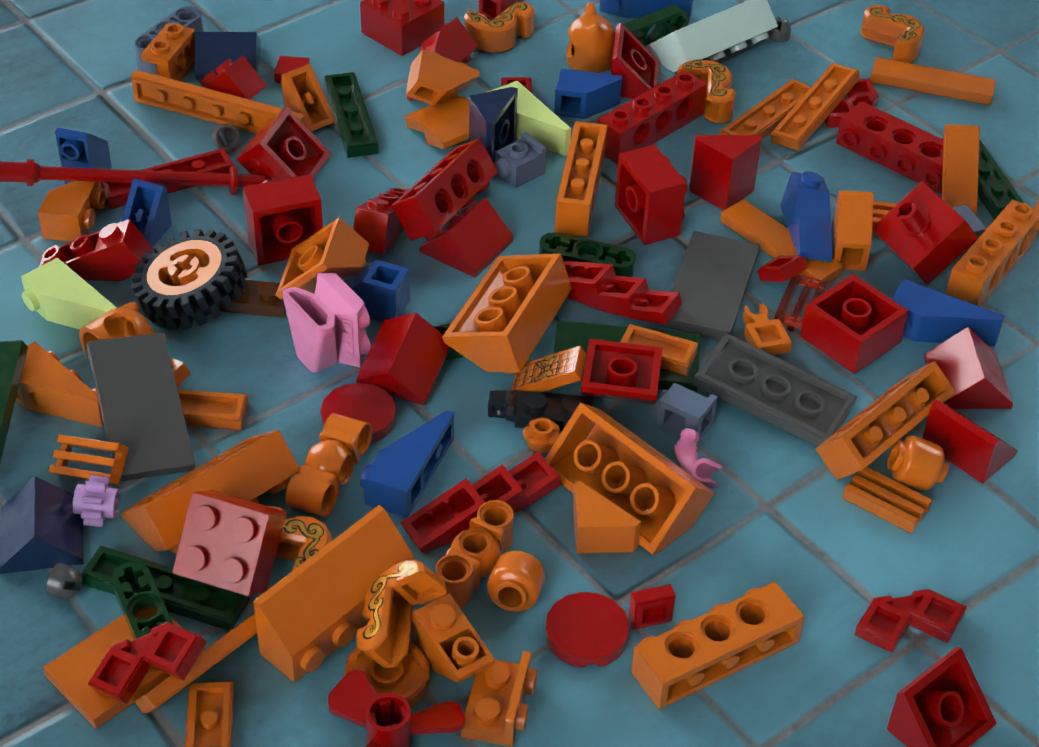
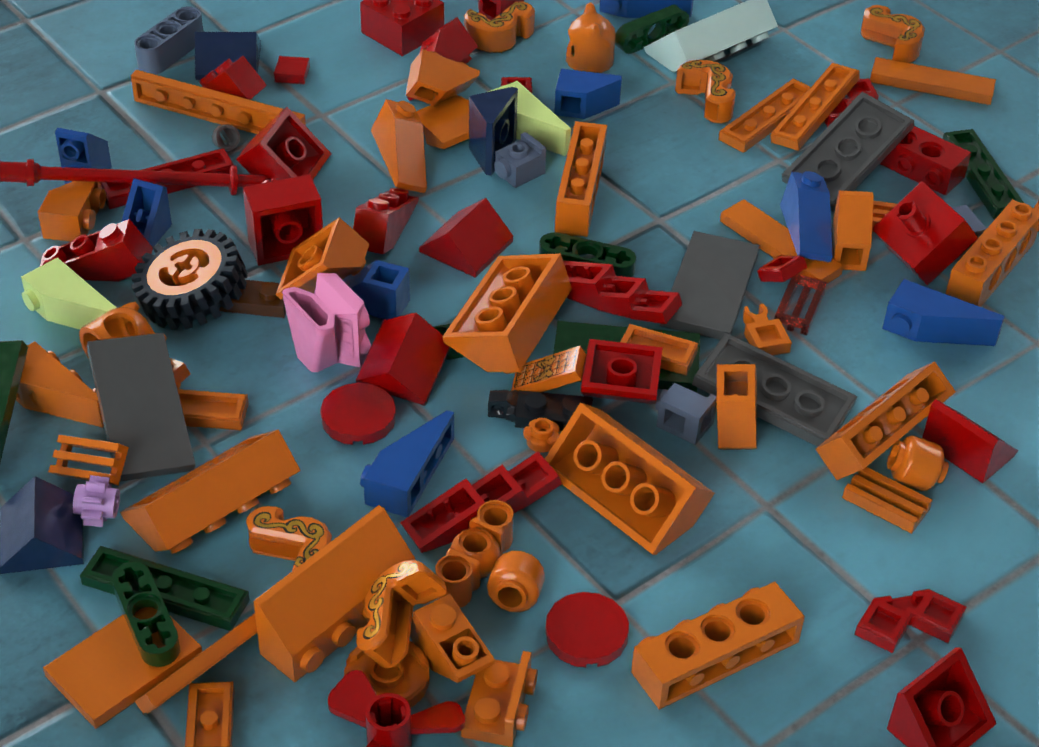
(62, 581): dark grey hinge -> none
(127, 662): red tile -> none
(172, 51): orange bracket -> none
(229, 542): brick -> none
(304, 95): orange slope -> none
(329, 465): orange piece -> none
(351, 115): dark green tile -> none
(401, 144): none -> orange slope
(445, 190): red brick -> none
(601, 524): orange slope -> none
(634, 63): red slope -> none
(650, 194): red brick -> none
(651, 606): red tile -> none
(654, 114): red brick -> none
(686, 455): bright pink piece -> none
(724, 168): red slope -> none
(737, 406): none -> orange slope
(782, 32): dark grey hinge -> none
(853, 145): none -> dark grey tile
(853, 323): red brick -> none
(961, 165): orange tile -> none
(972, 372): slope -> none

